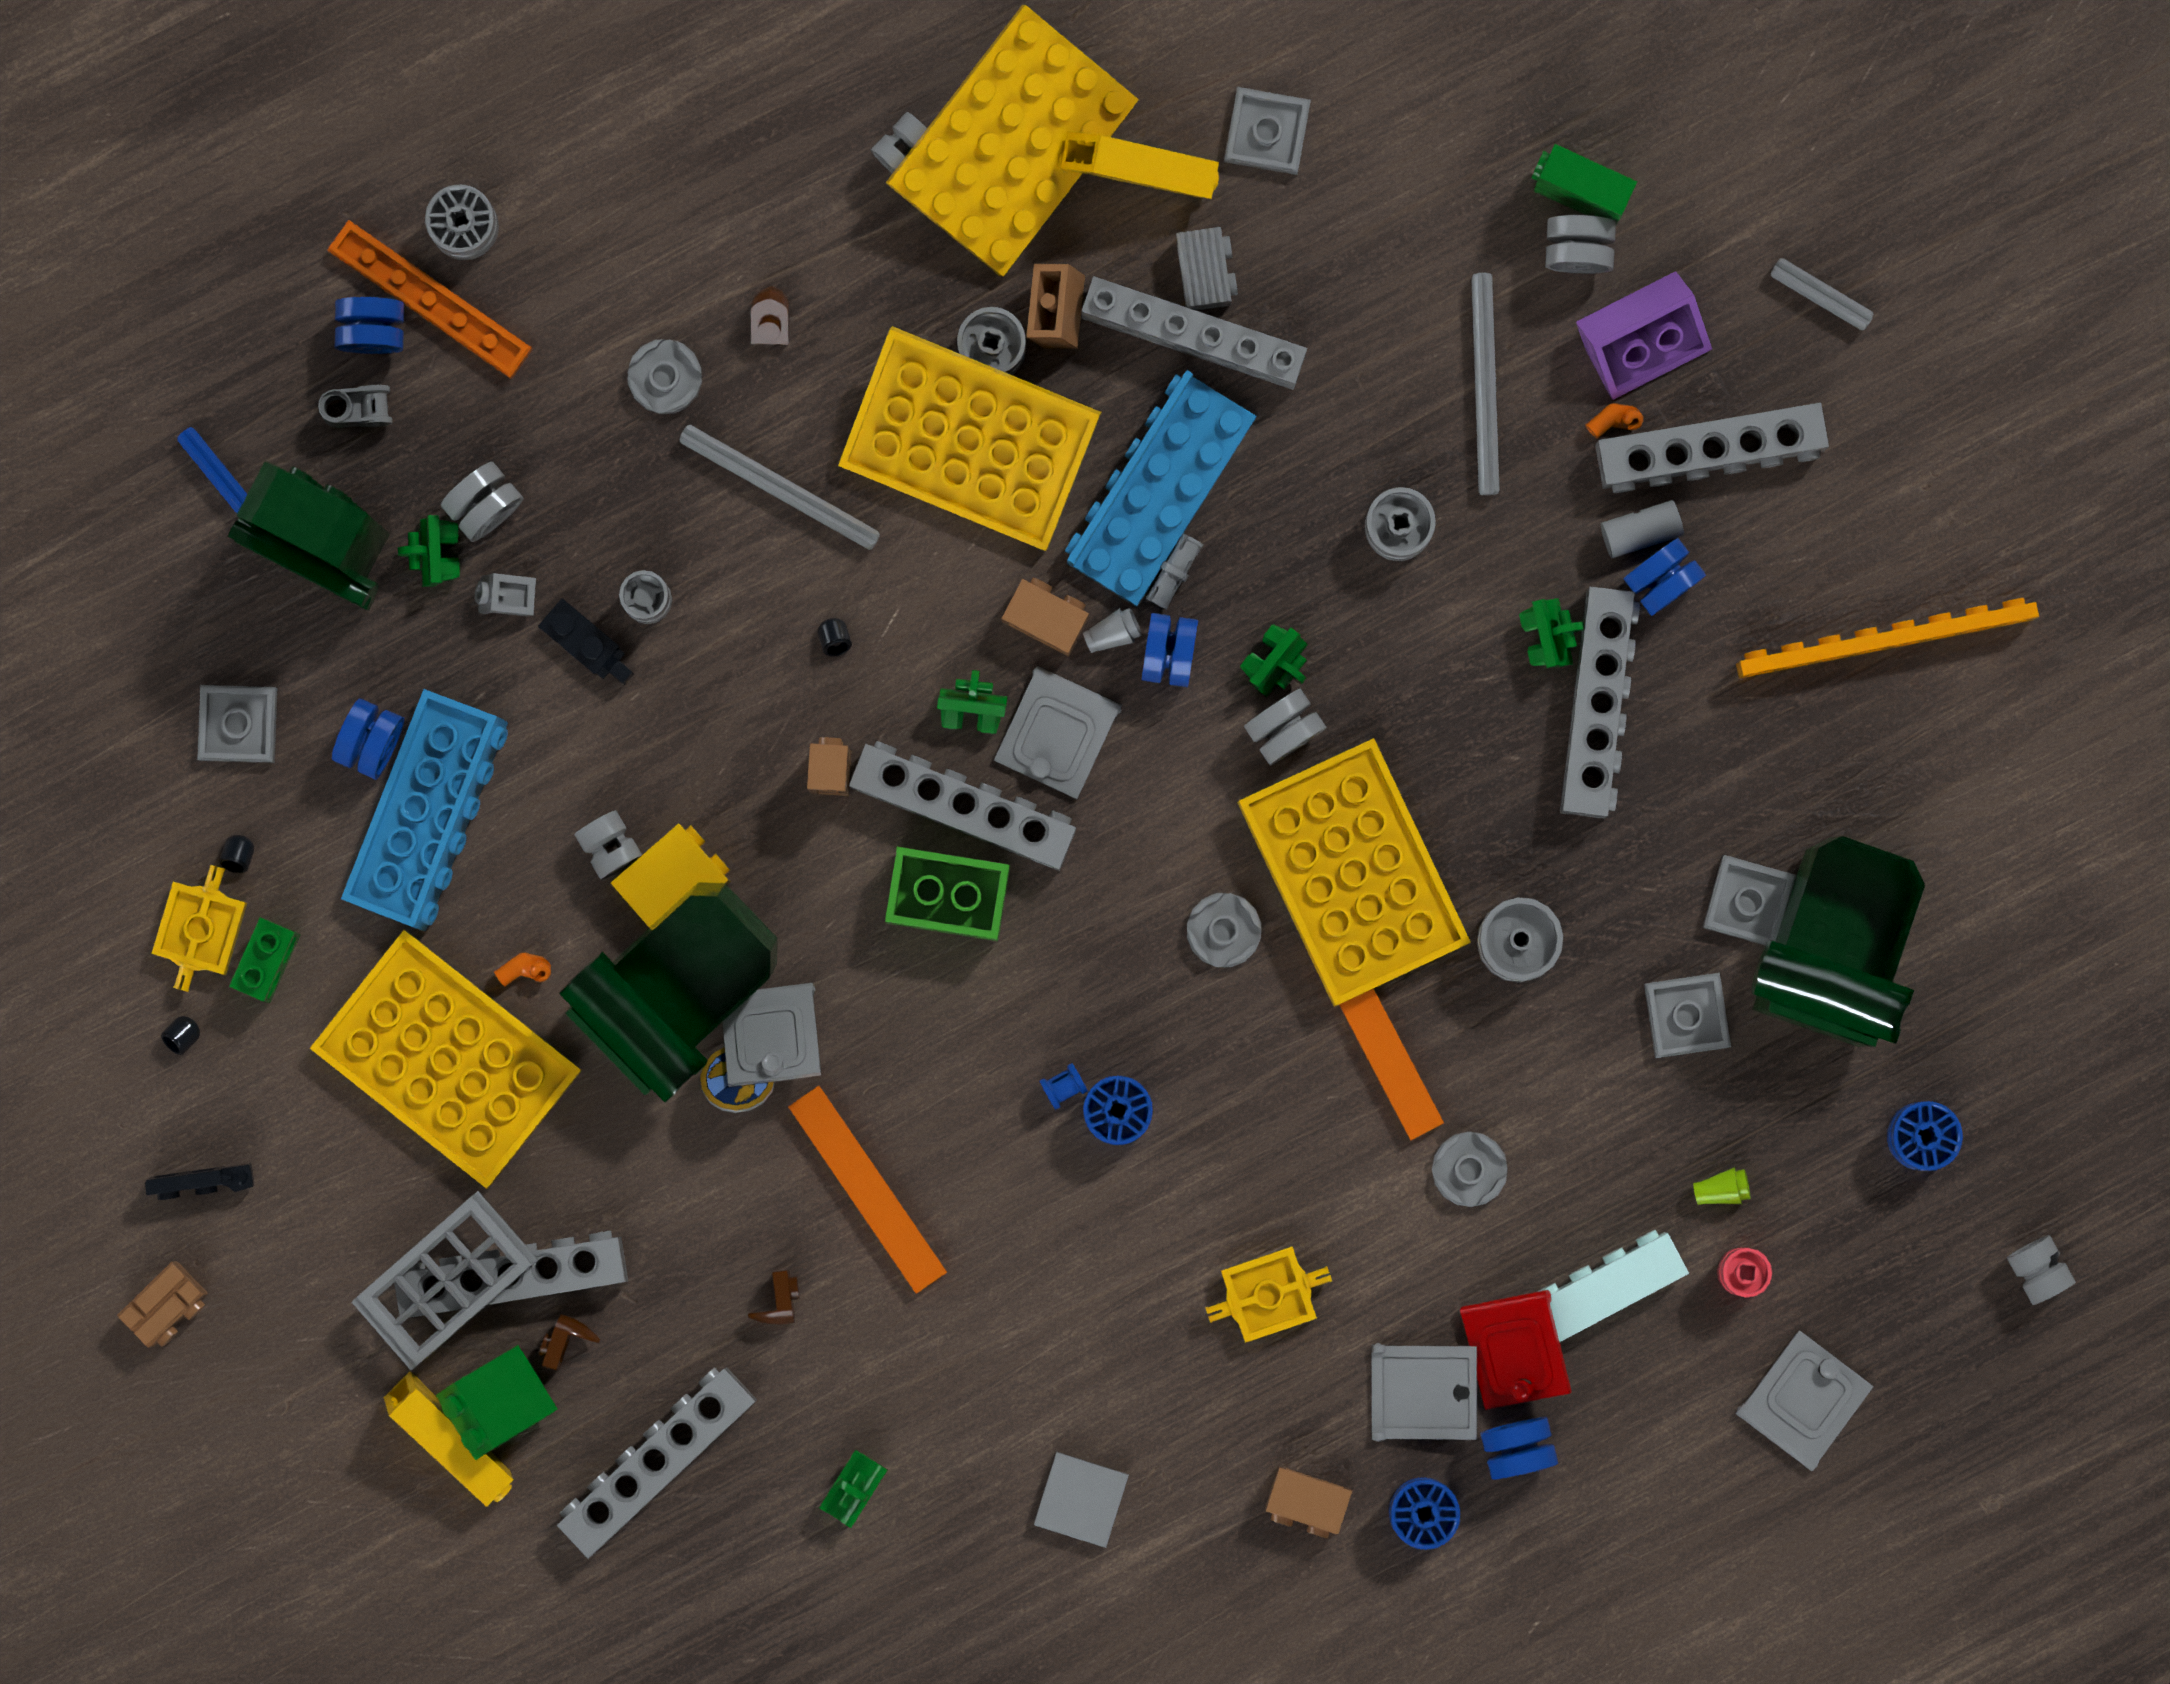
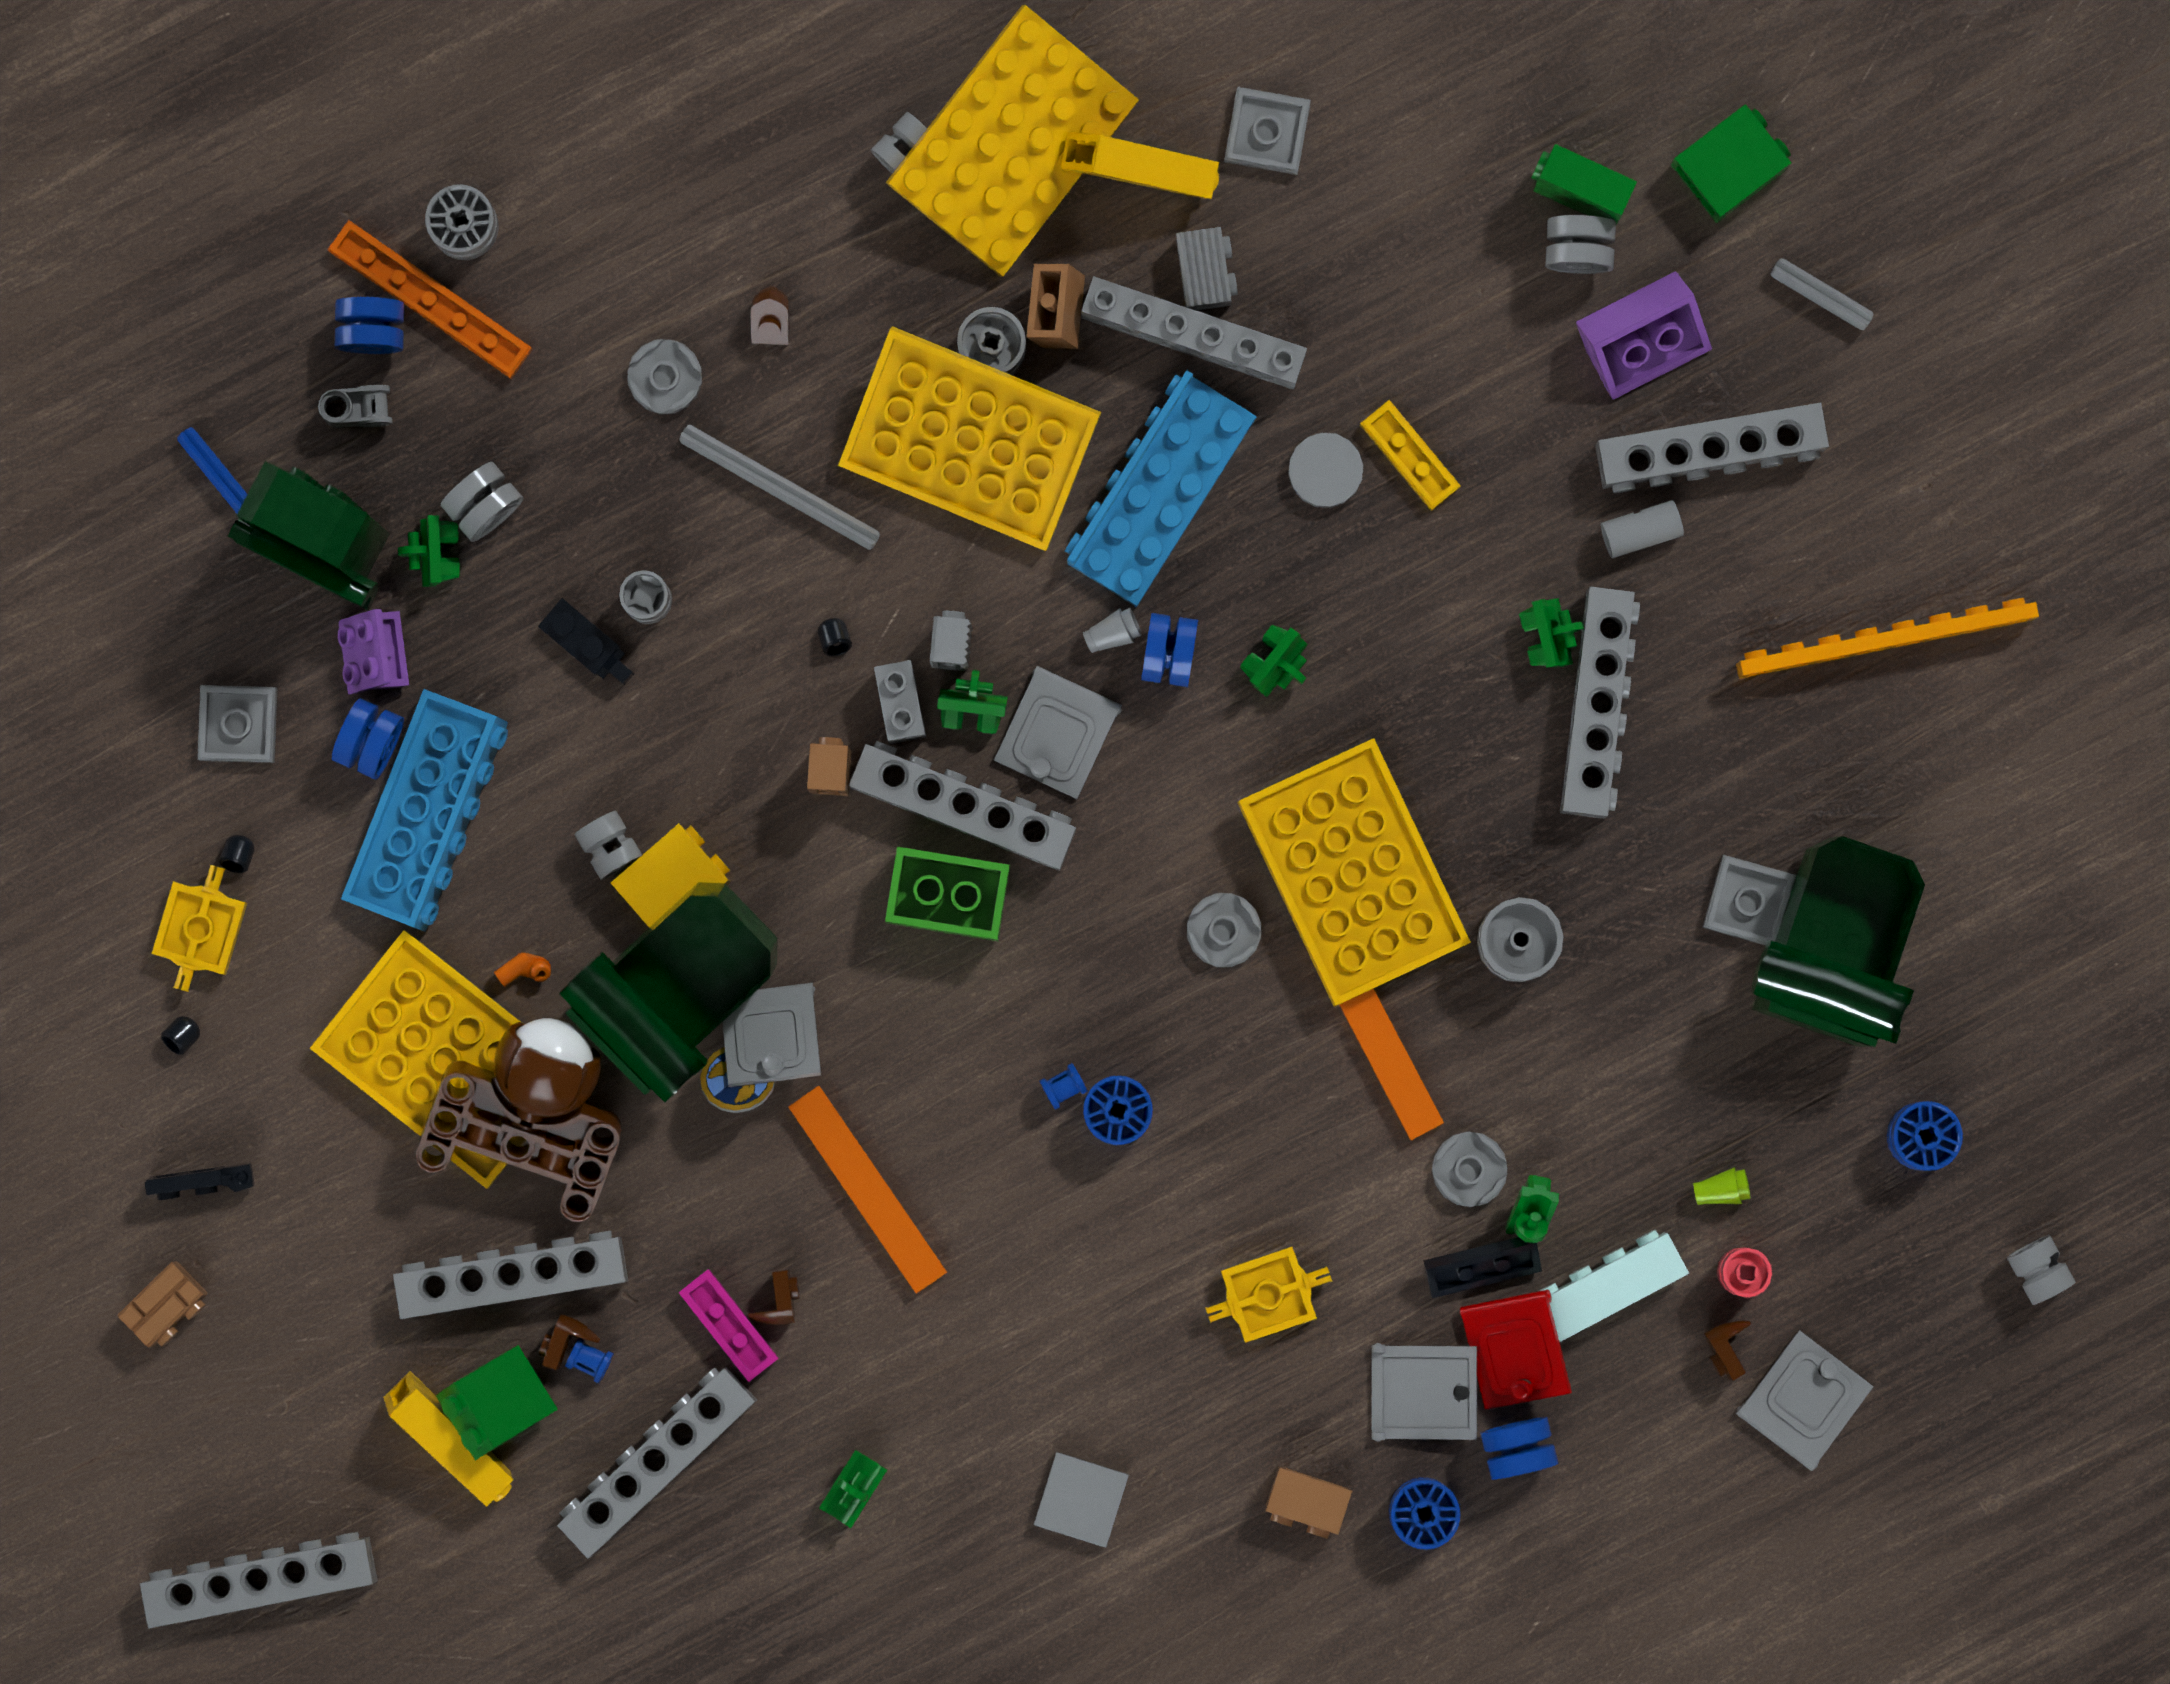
(165, 1609): none -> light grey brick
(264, 960): green brick -> none
(373, 651): none -> medium lavender bracket
(391, 1329): light grey piece -> none
(505, 594): light grey bracket -> none
(536, 1094): none -> reddish brown beam
(589, 1360): none -> blue bush
(728, 1325): none -> dark pink plate
(900, 702): none -> light grey brick
(951, 641): none -> light grey brick
(1046, 616): medium nougat brick -> none
(1174, 571): light grey pin -> none
(1285, 727): light grey wheel -> none
(1325, 470): none -> light grey tile
(1393, 506): light grey wheel -> none
(1410, 455): none -> yellow tile
(1481, 1266): none -> black plate
(1485, 384): light grey axle -> none
(1533, 1210): none -> green hips
(1615, 416): orange arm -> none
(1664, 577): blue wheel -> none
(1687, 1015): light grey tile -> none
(1724, 1357): none -> reddish brown plate
(1732, 162): none -> green brick

